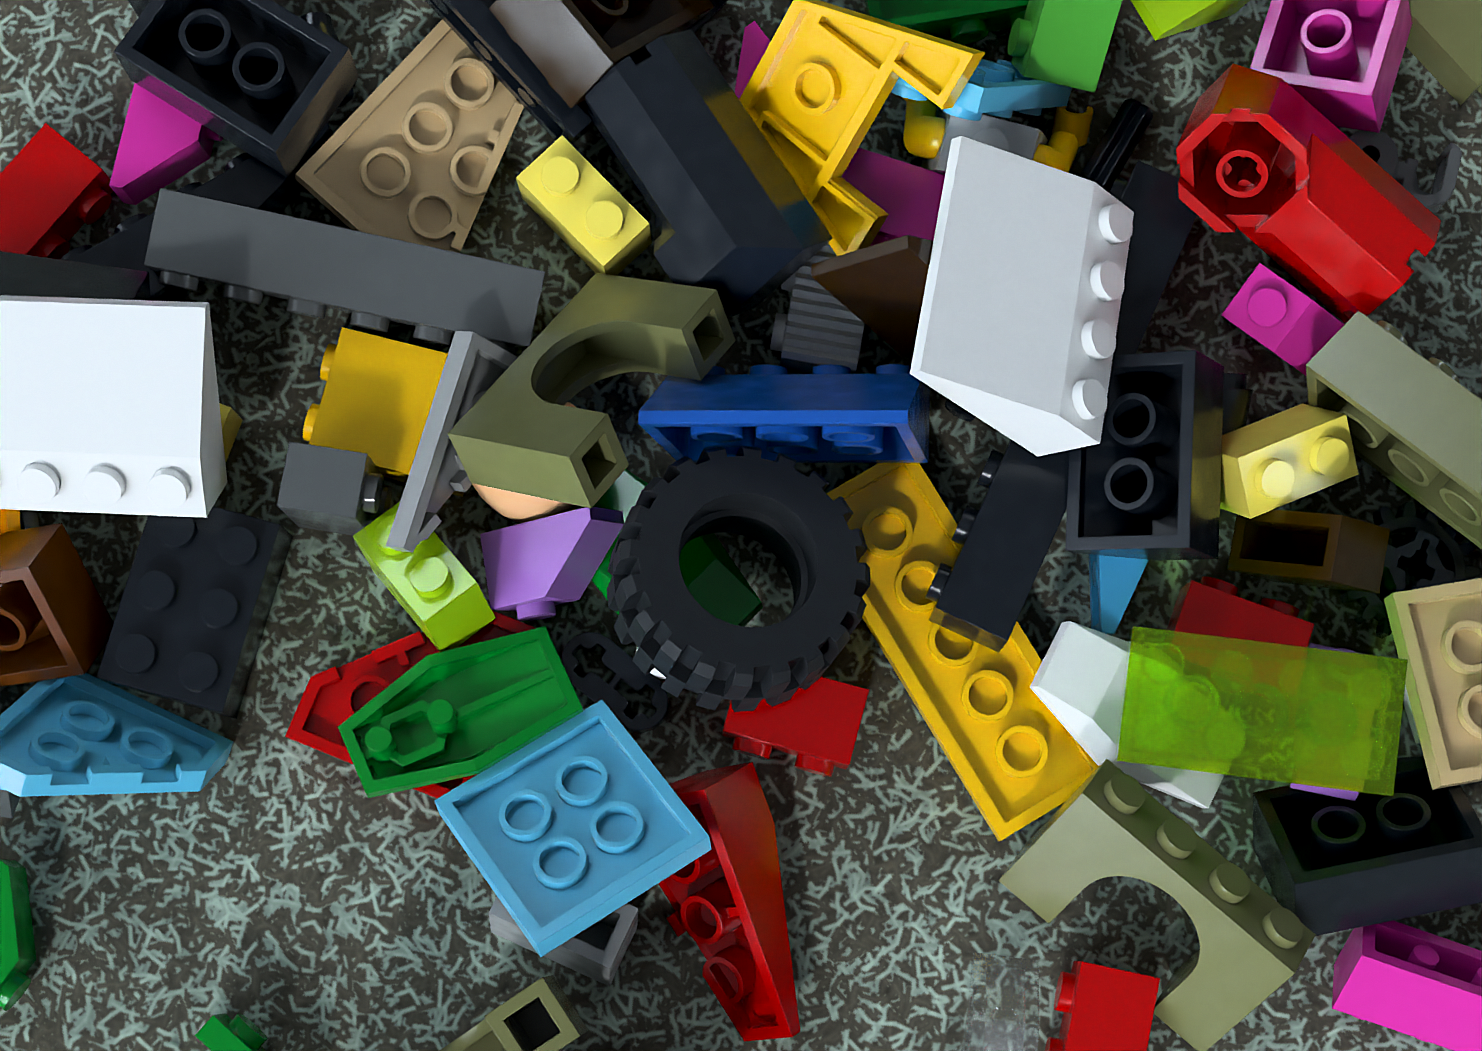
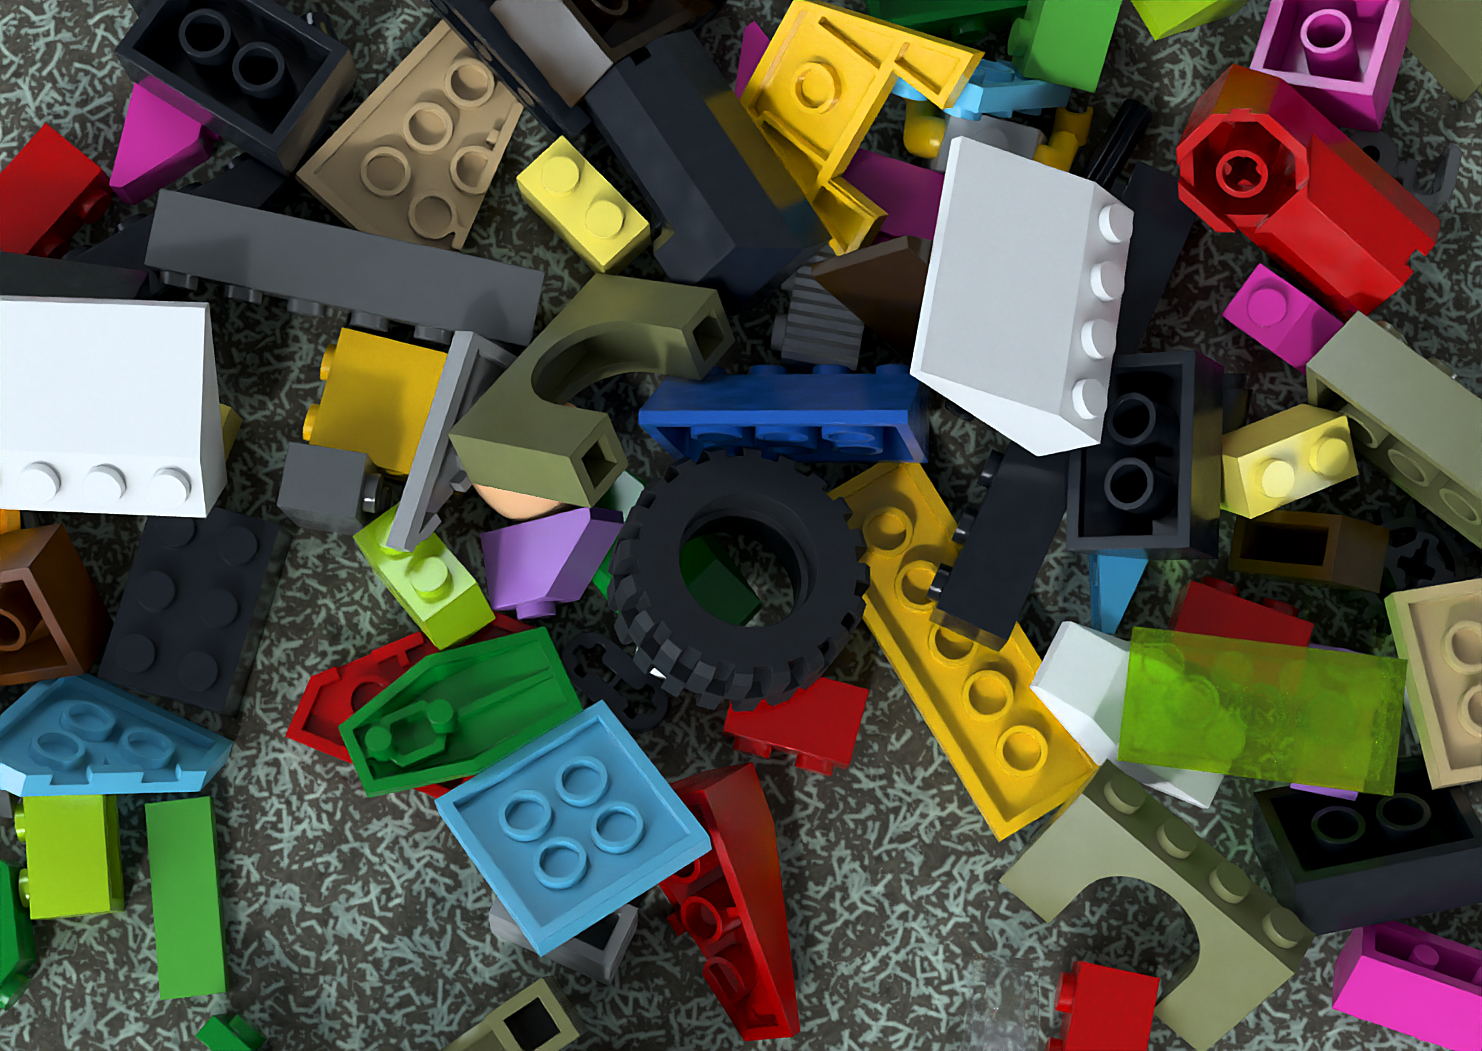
(70, 855): none -> lime brick
(187, 898): none -> bright green tile

